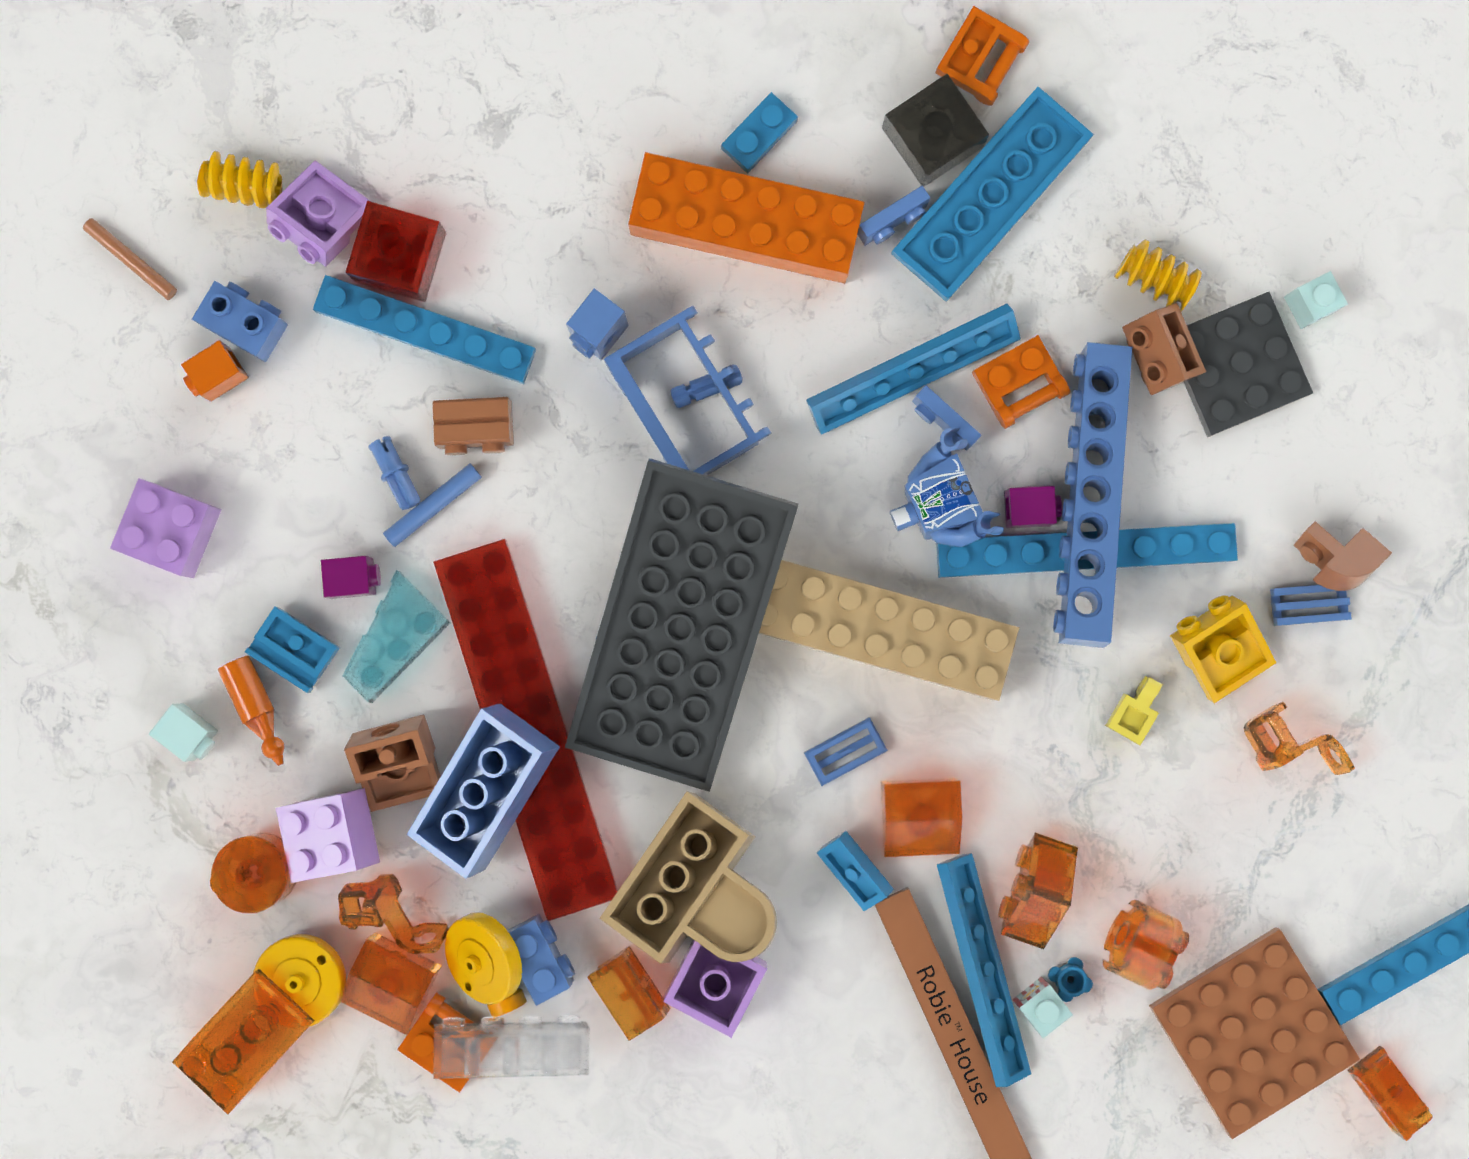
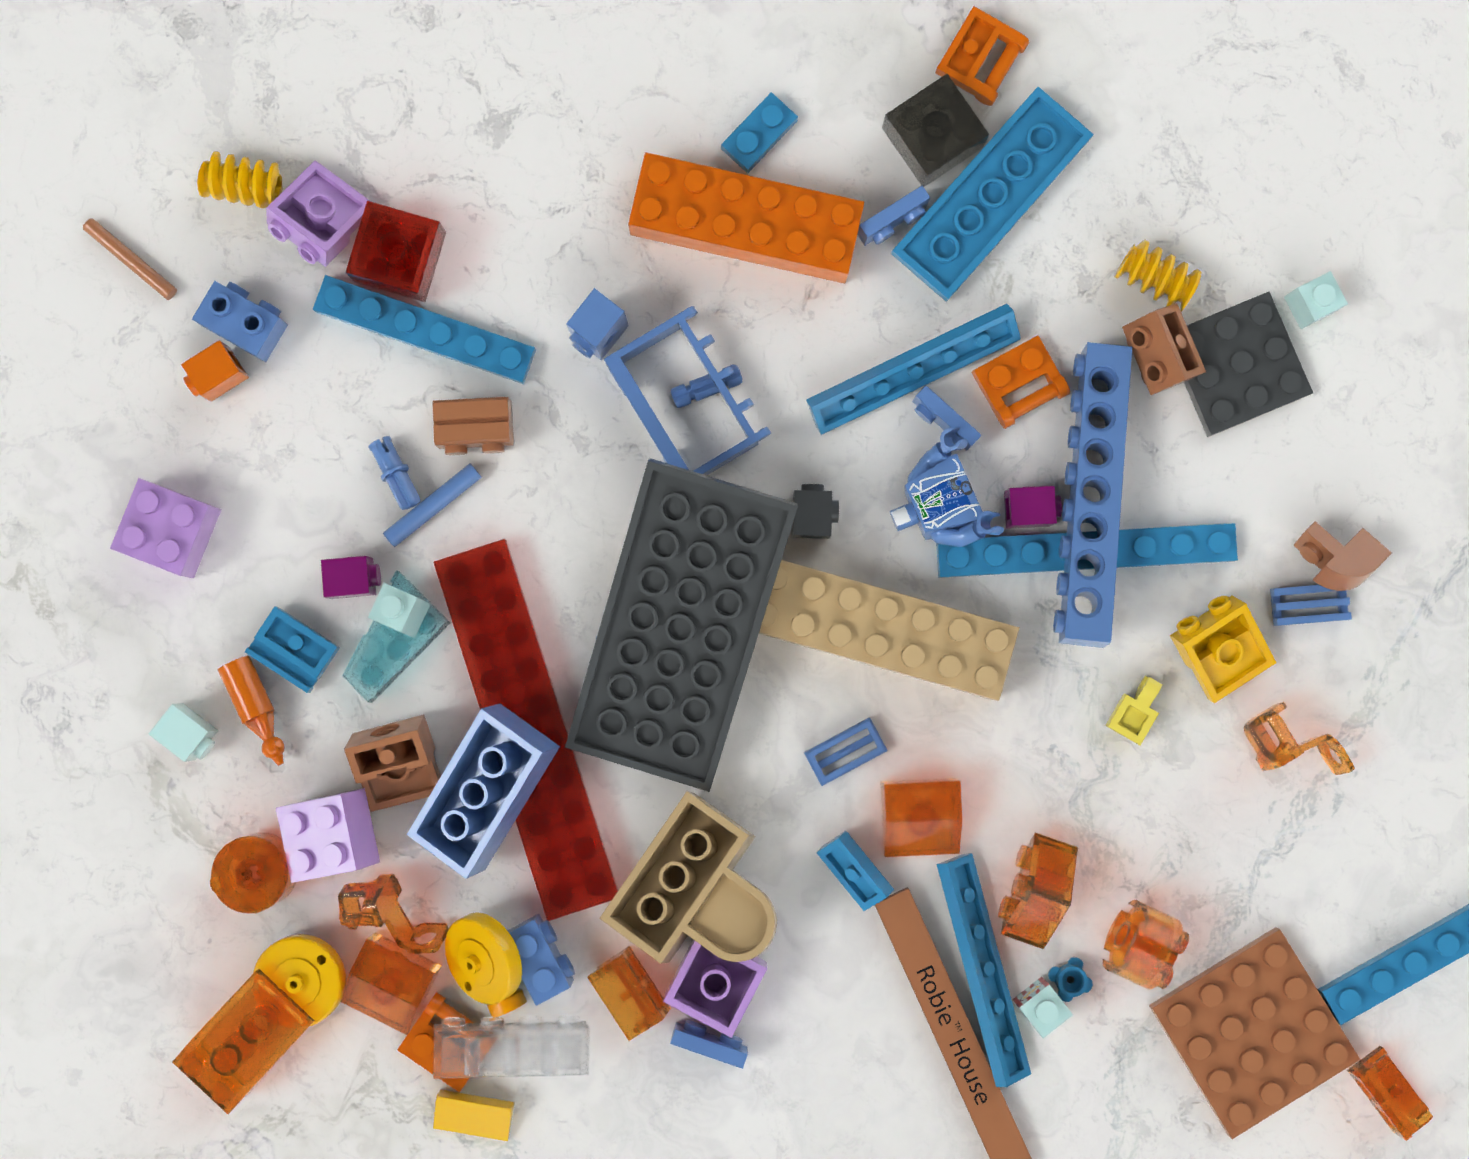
(399, 610): none -> light aqua brick
(473, 1115): none -> yellow slope
(696, 1039): none -> medium blue plate
(814, 512): none -> dark grey brick

